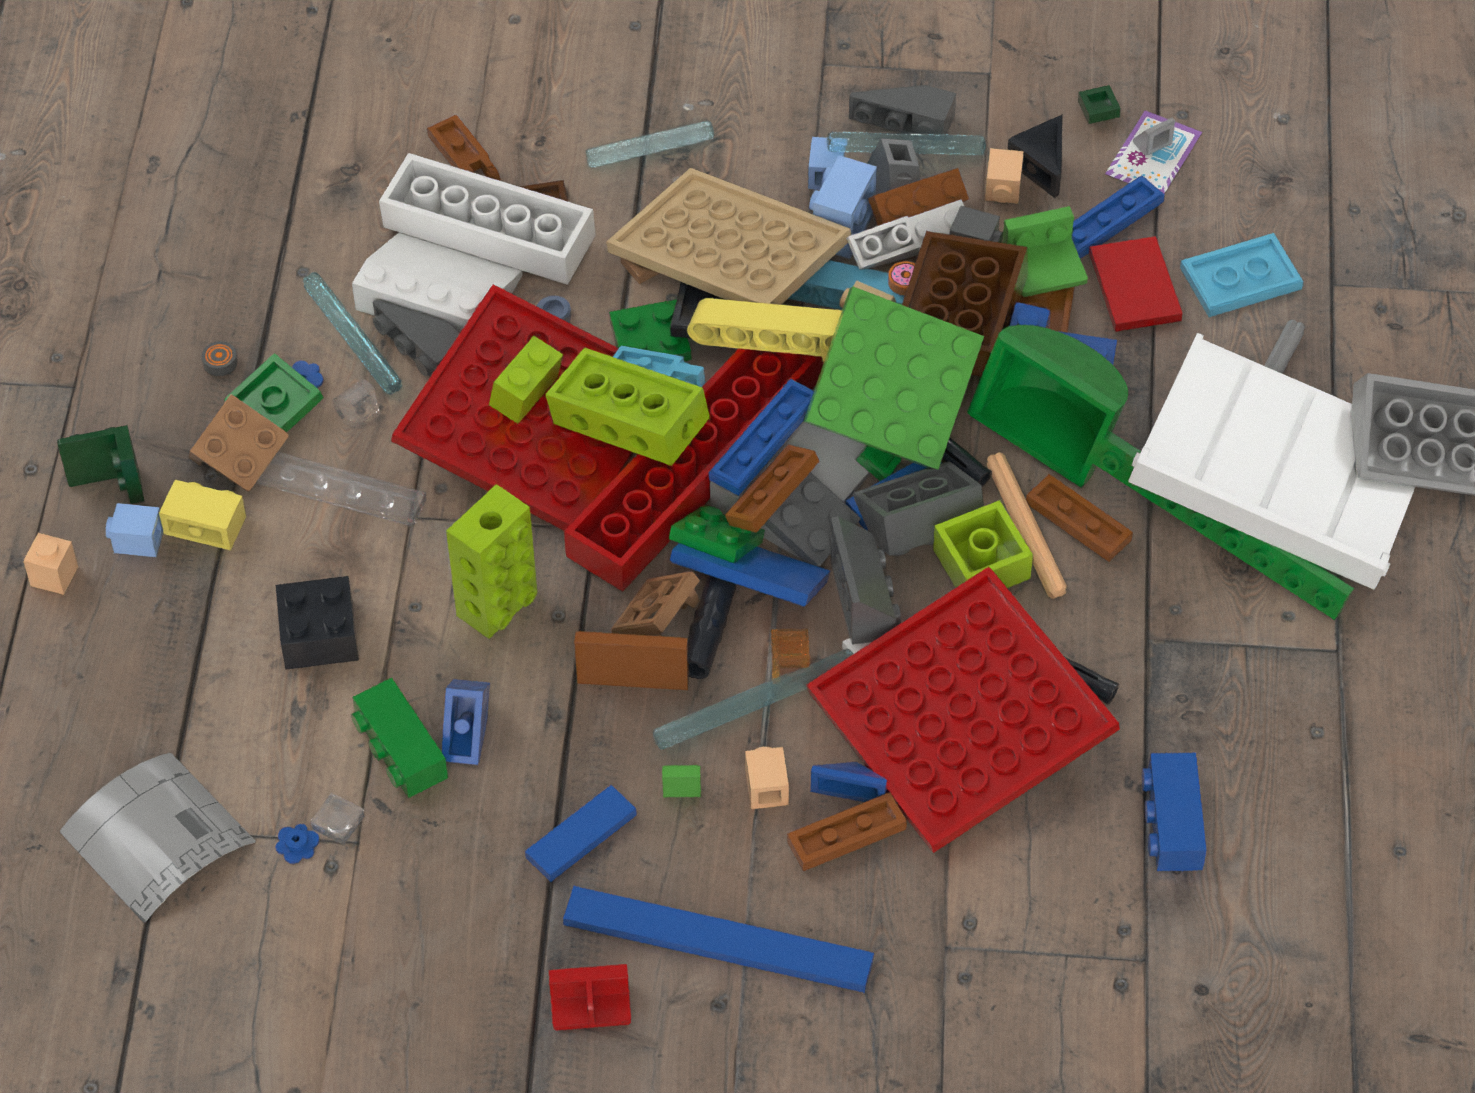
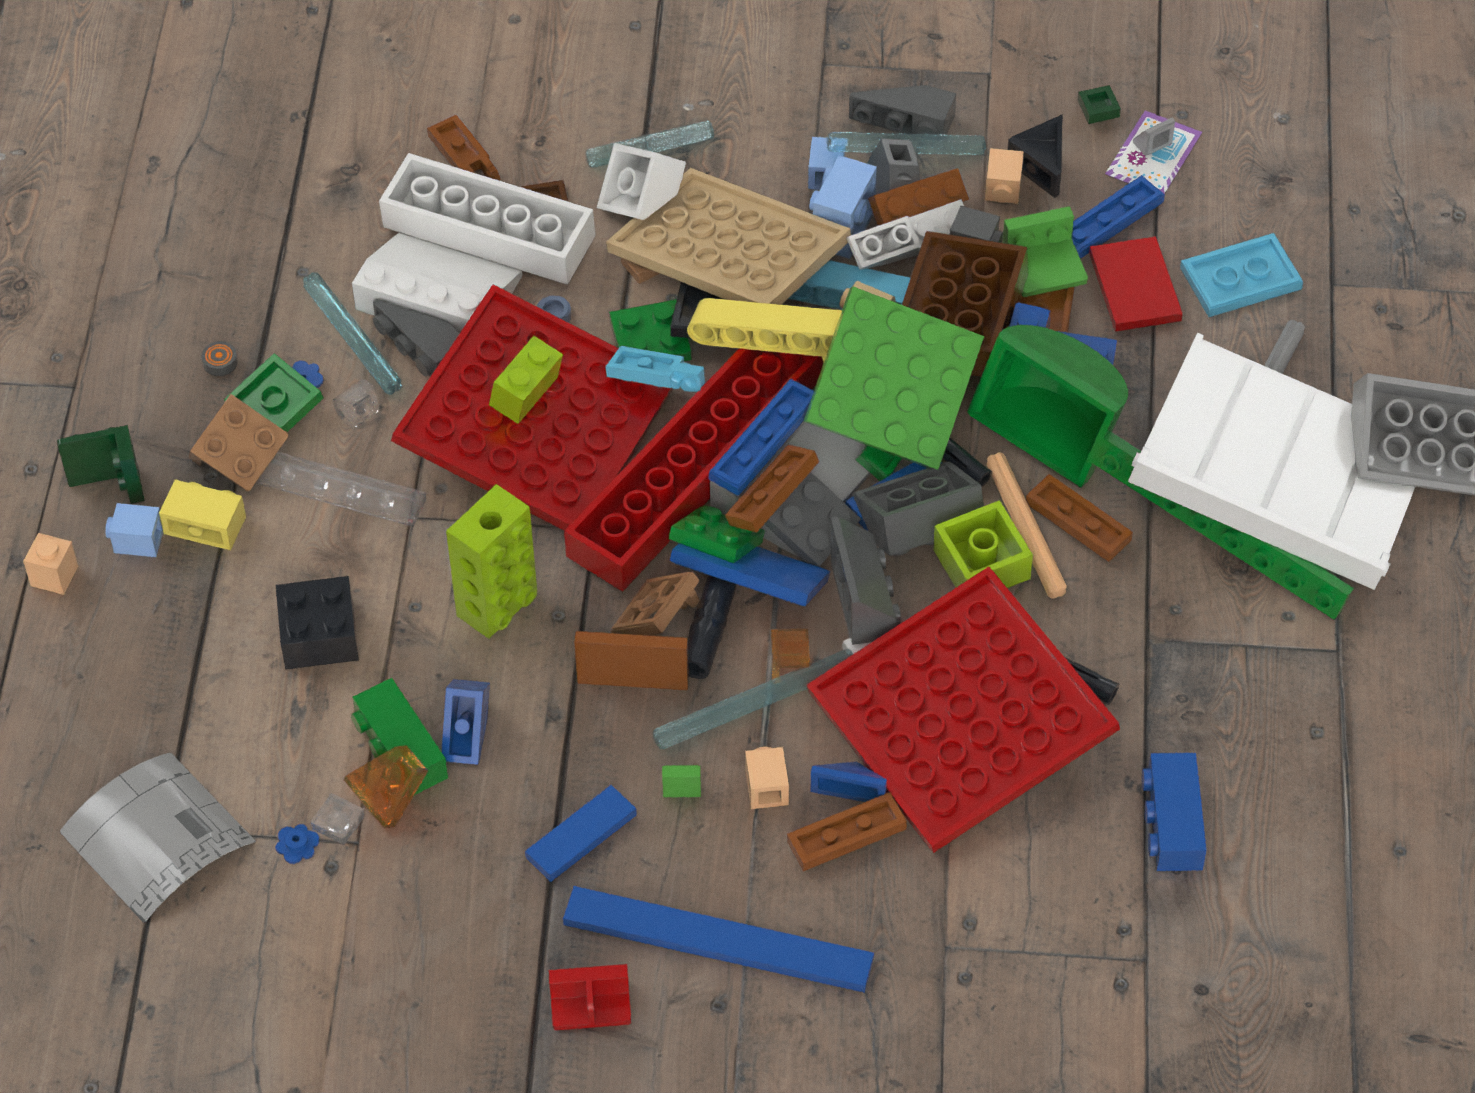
(388, 783): none -> clear orange wing
(628, 406): lime brick -> none
(639, 181): none -> white slope
(899, 276): tile -> none

